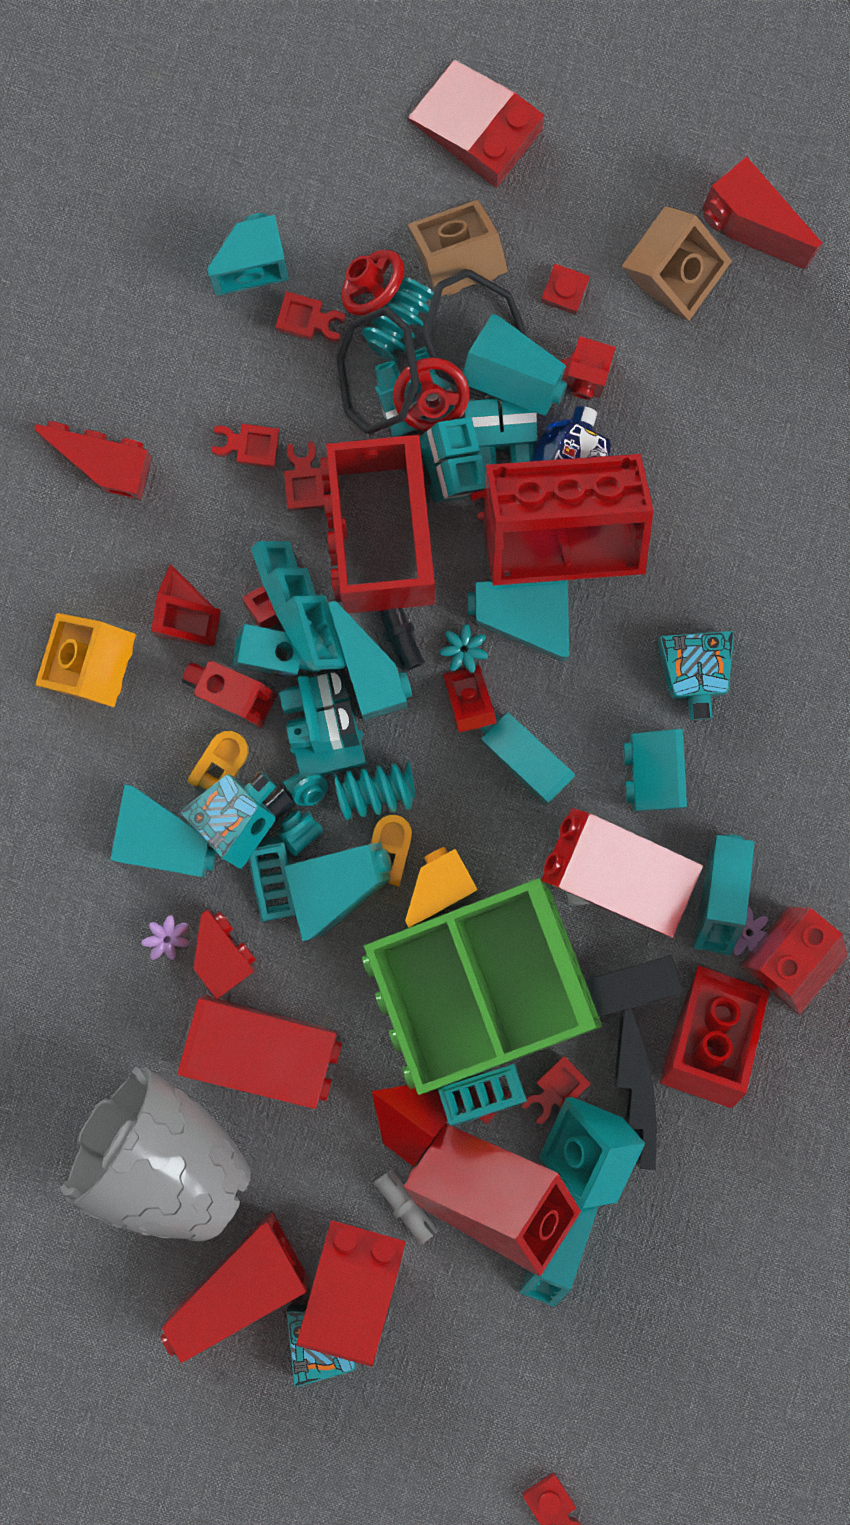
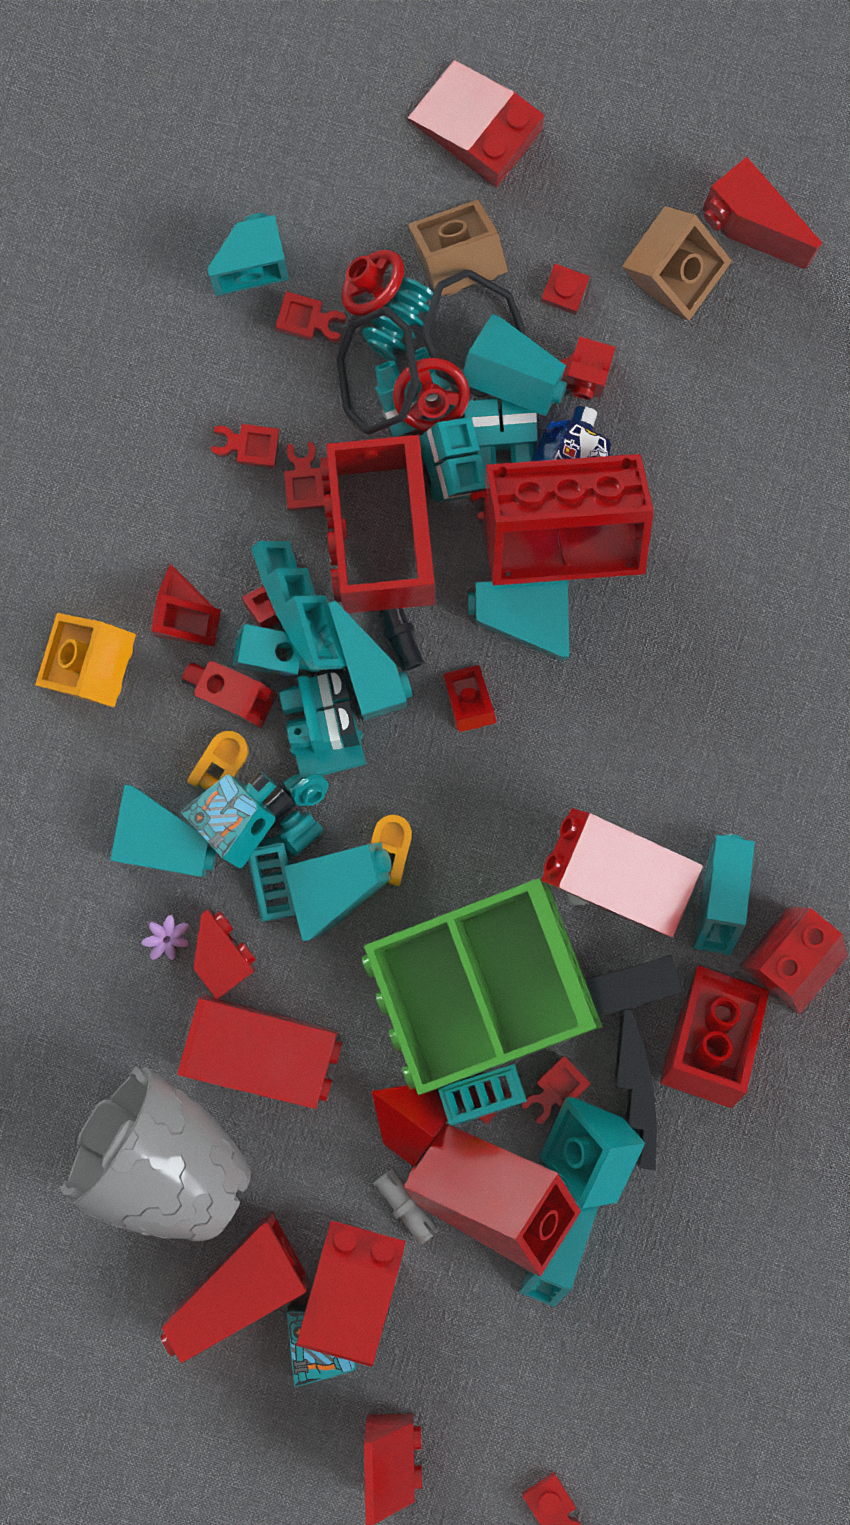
(110, 465): red slope -> none
(375, 790): teal piece -> none
(390, 1464): none -> red slope
(439, 885): light orange slope -> none
(464, 641): teal plant -> none
(526, 757): teal slope -> none
(656, 771): teal slope -> none
(697, 668): torso -> none
(756, 933): lavender plant -> none

